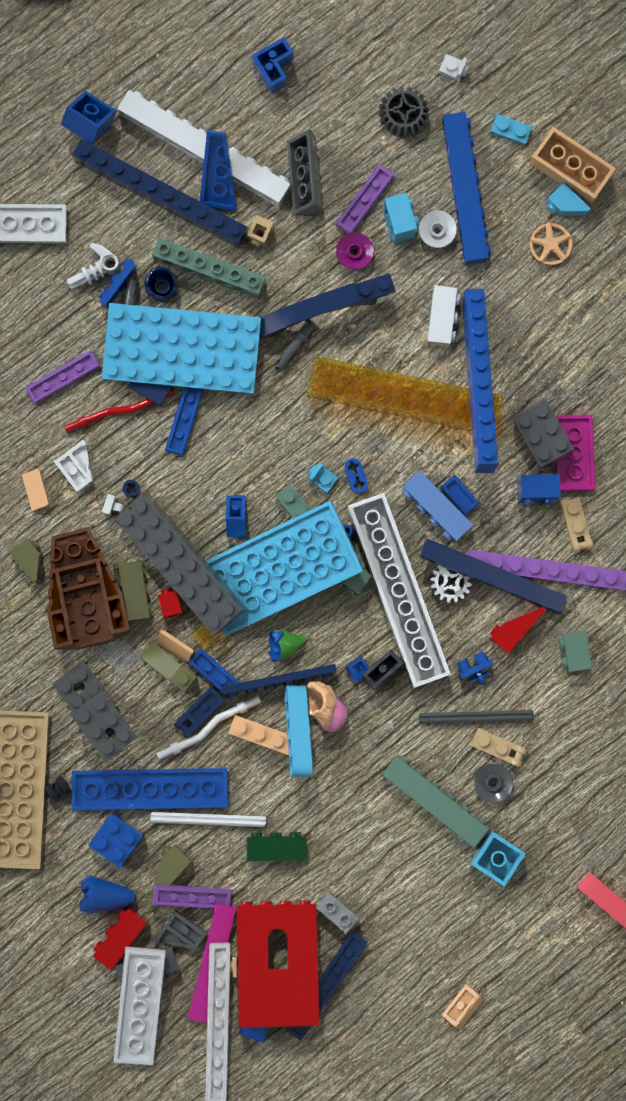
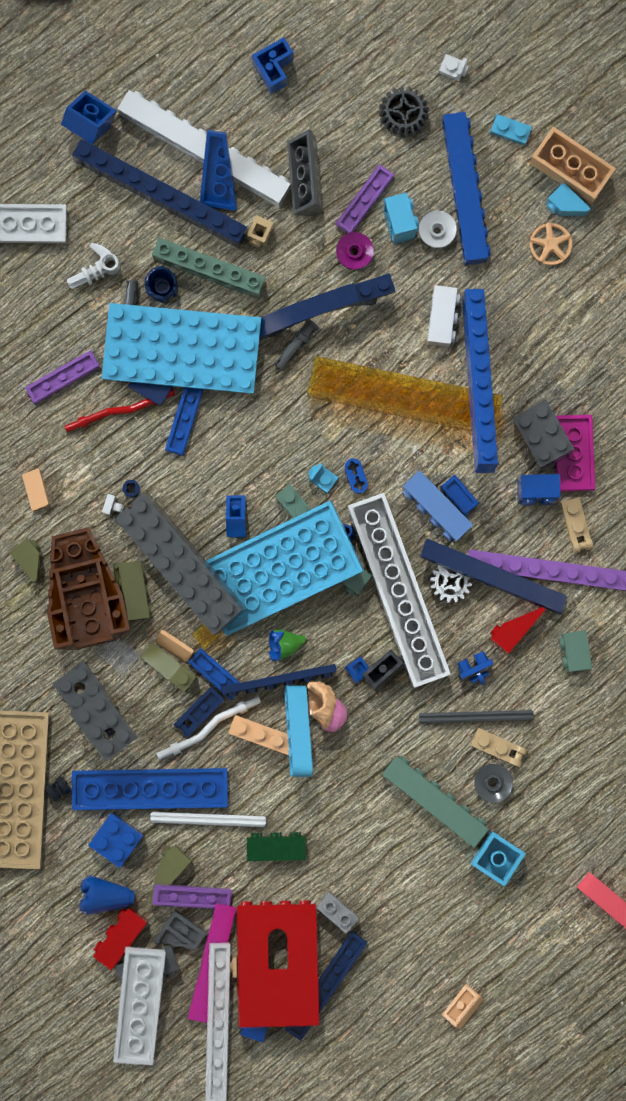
(76, 466): white wing -> none
(118, 283): blue plate -> none
(170, 603): red brick -> none

